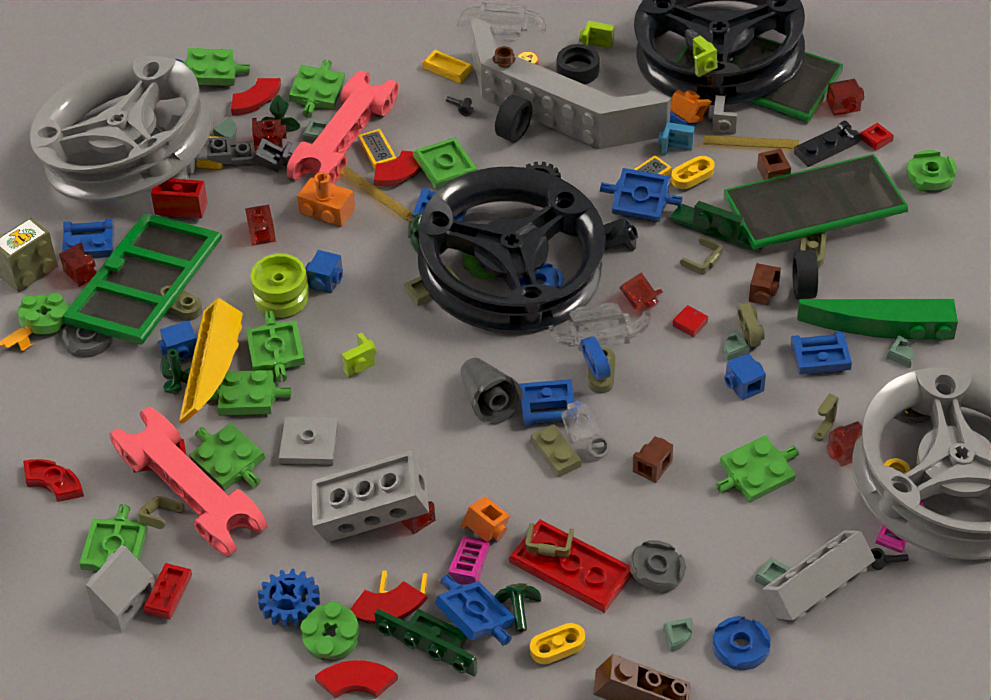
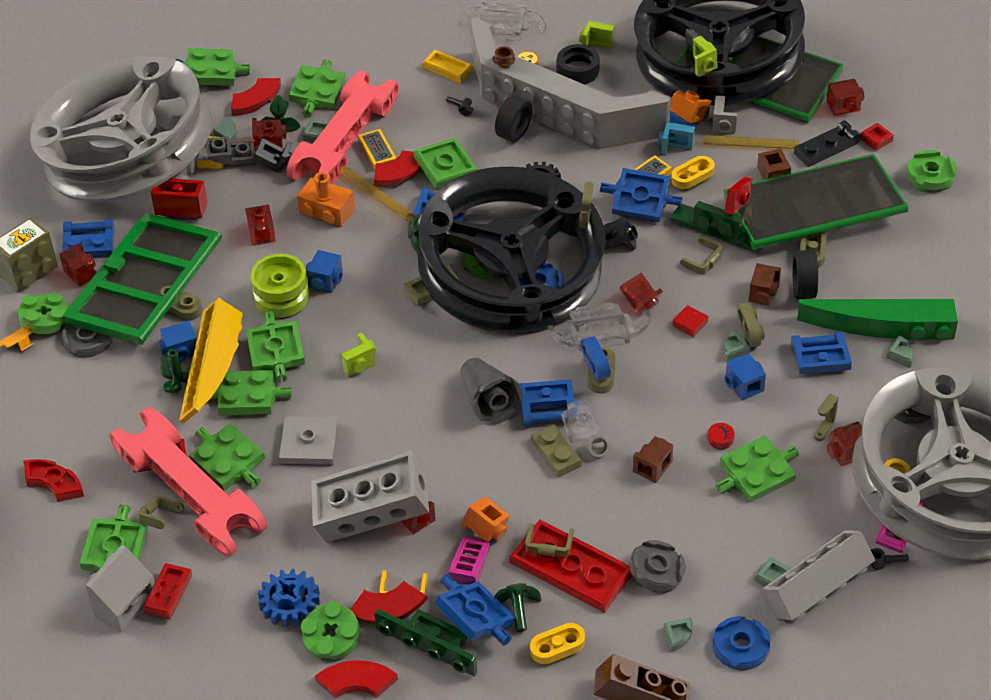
(586, 204): none -> olive piece
(720, 435): none -> red tile
(738, 195): none -> red plate

